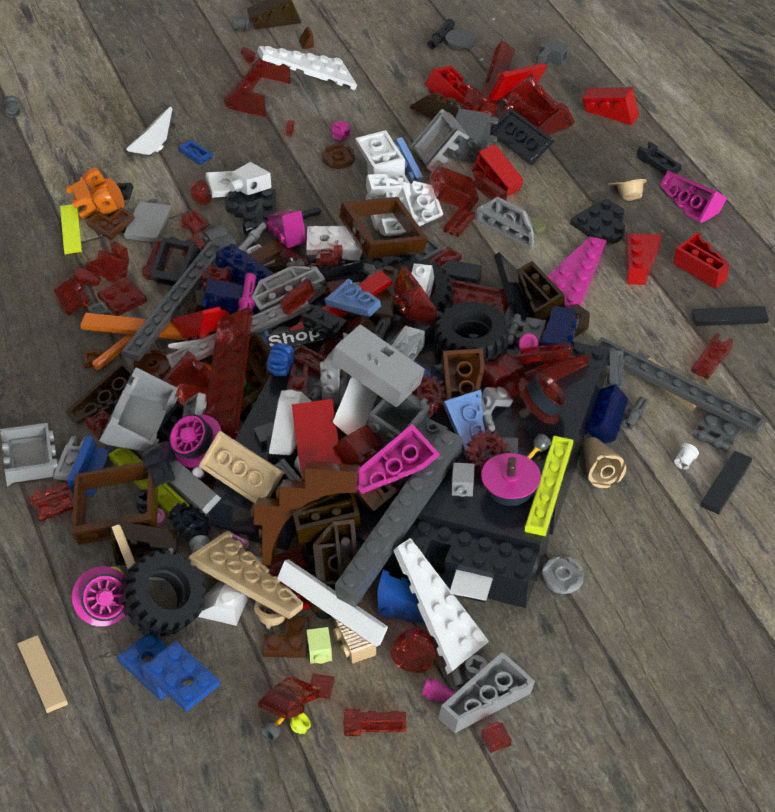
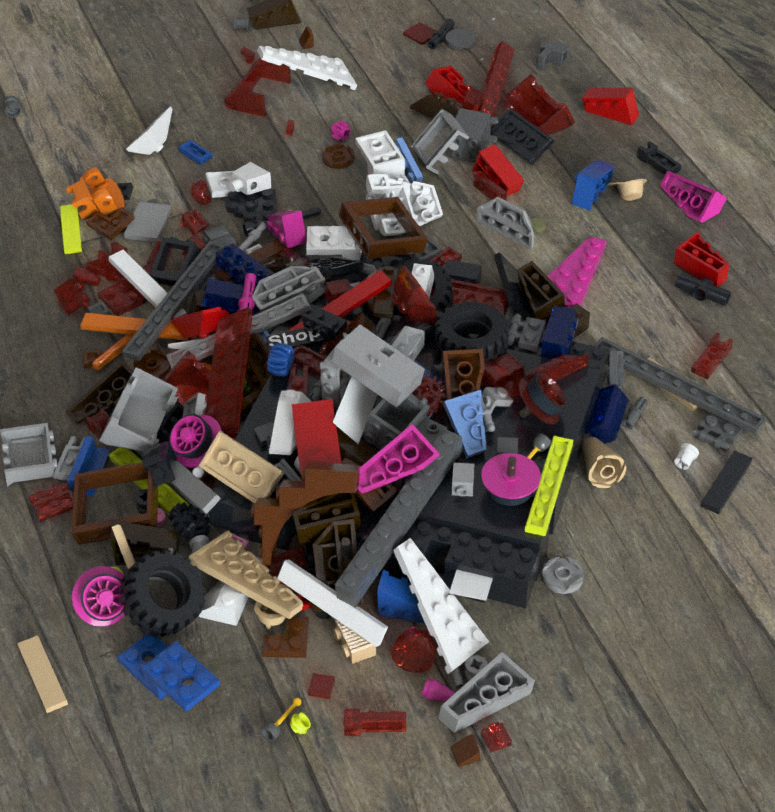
(140, 279): none -> white tile
(216, 274): clear red brick -> none
(289, 697): clear red slope -> none
(297, 297): clear red plate -> none
(319, 645): yellowish green brick -> none
(329, 257): clear red bracket -> none
(353, 299): medium blue wing -> none
(357, 446): clear red brick -> none
(419, 33): none -> clear red piece
(454, 188): clear red window -> none
(461, 224): clear red tile -> none
(466, 751): none -> reddish brown slope
(481, 445): clear red gear -> none
(511, 79): red tile -> none
(528, 340): dark pink tile -> none
(544, 353): clear red hinge -> none
(591, 182): none -> blue wedge
(601, 221): black plate -> none
(640, 256): red wedge -> none
(703, 289): none -> black piece
(730, 316): black tile -> none

